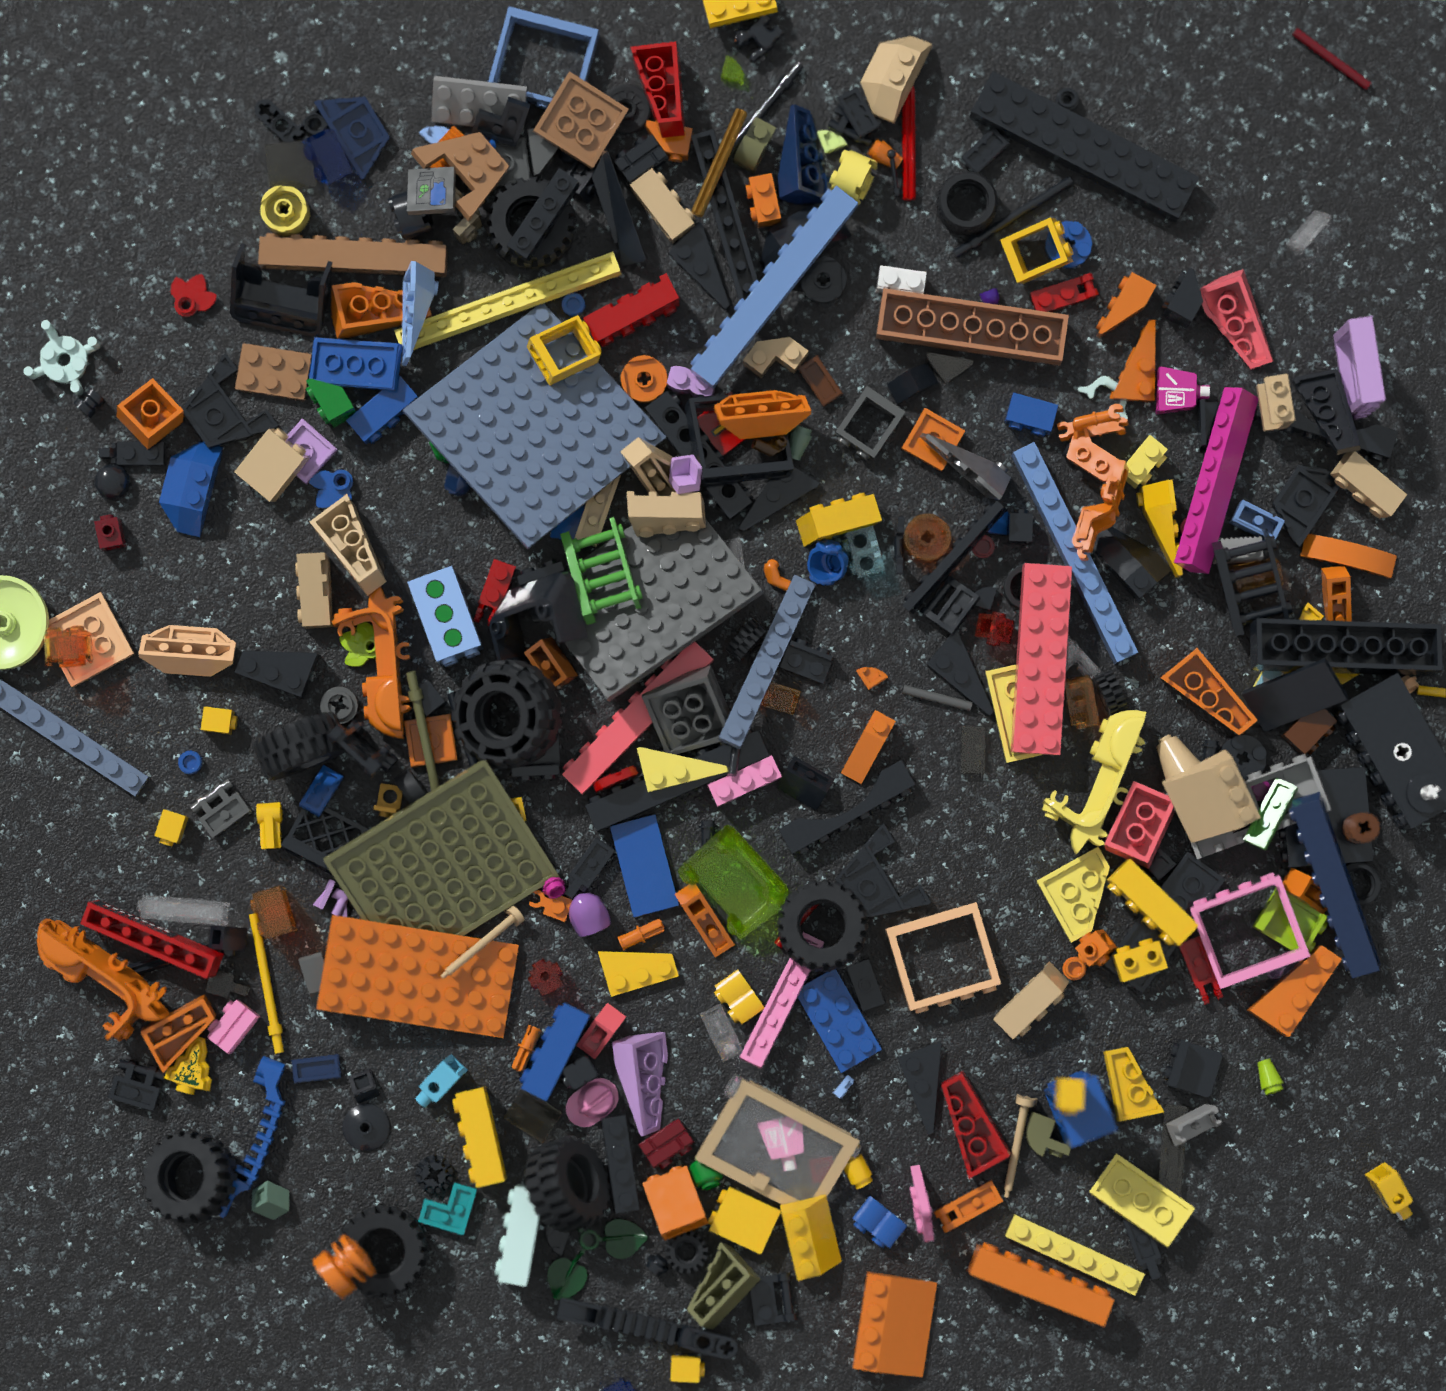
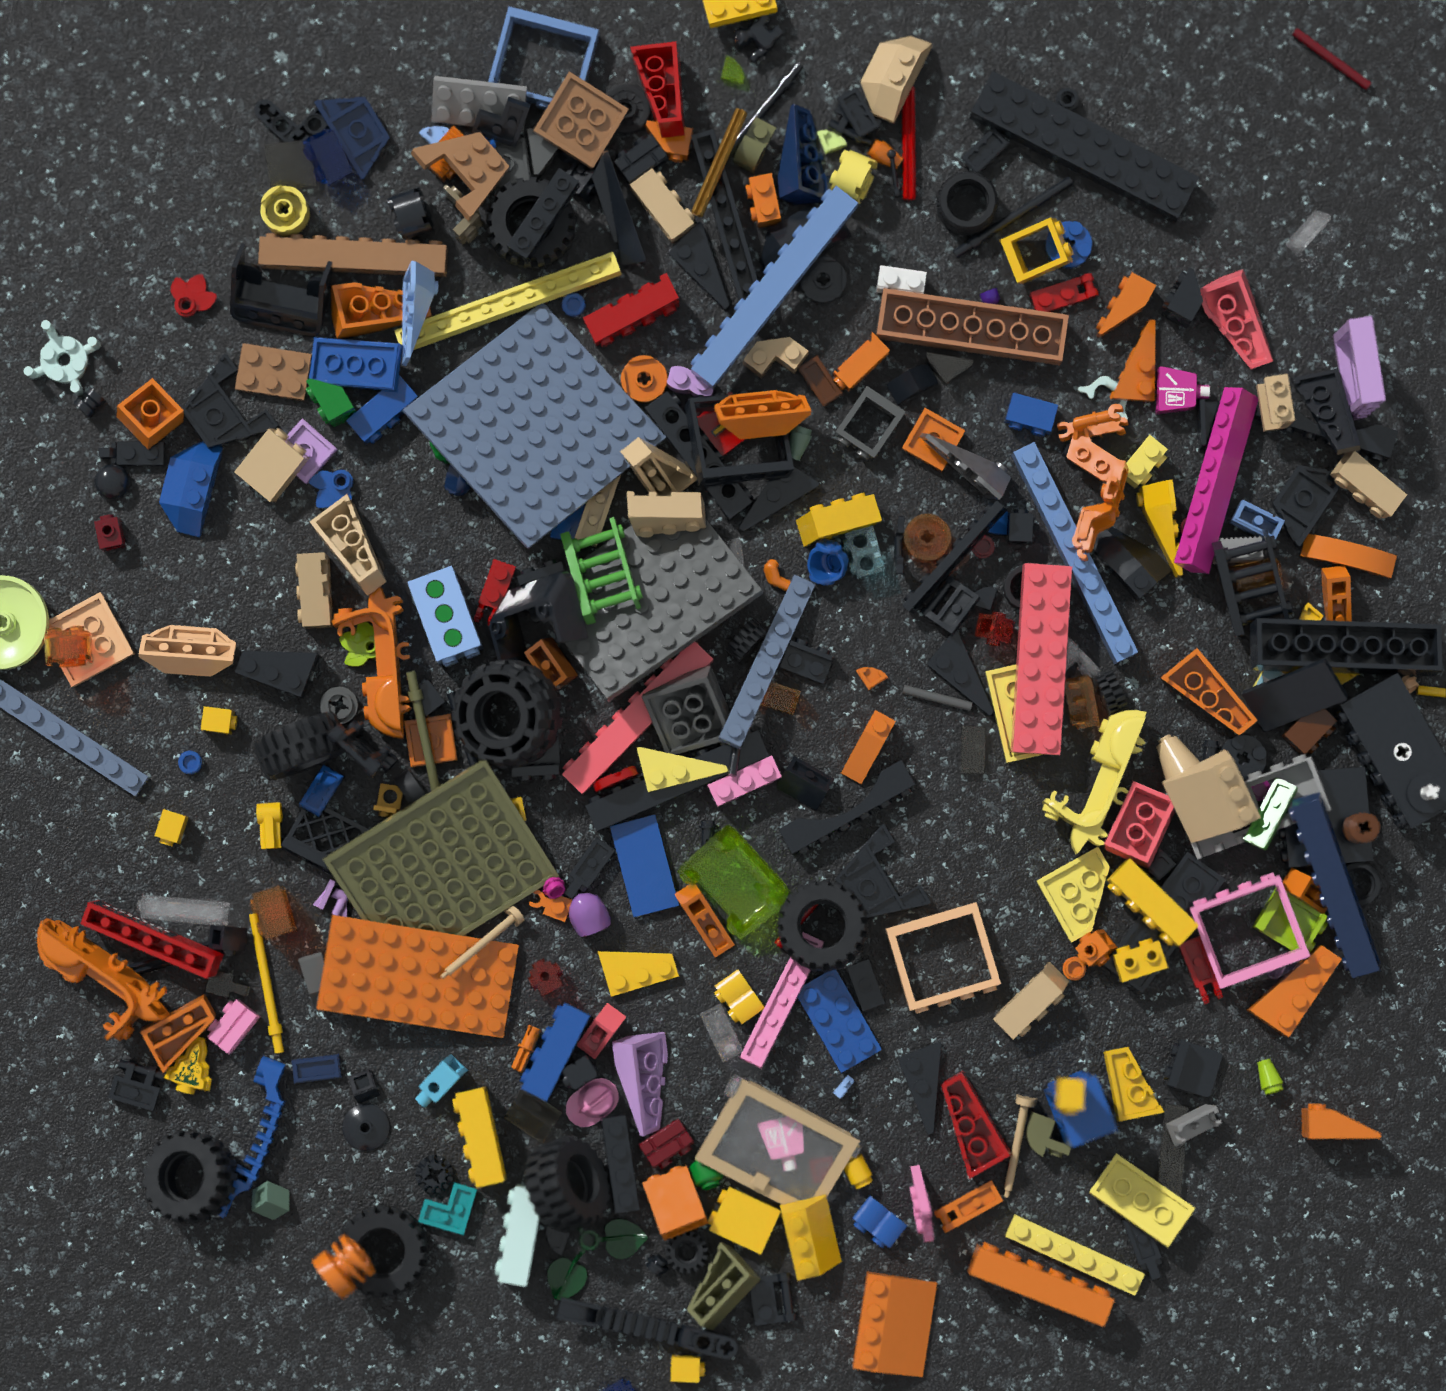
(224, 814): dark grey plate -> none
(431, 190): tile -> none
(544, 361): yellow window -> none
(641, 934): orange axle -> none
(685, 474): lavender panel -> none
(771, 447): dark brown arm -> none
(860, 363): none -> orange window
(1326, 1123): none -> orange slope
(1390, 1190): yellow torso -> none

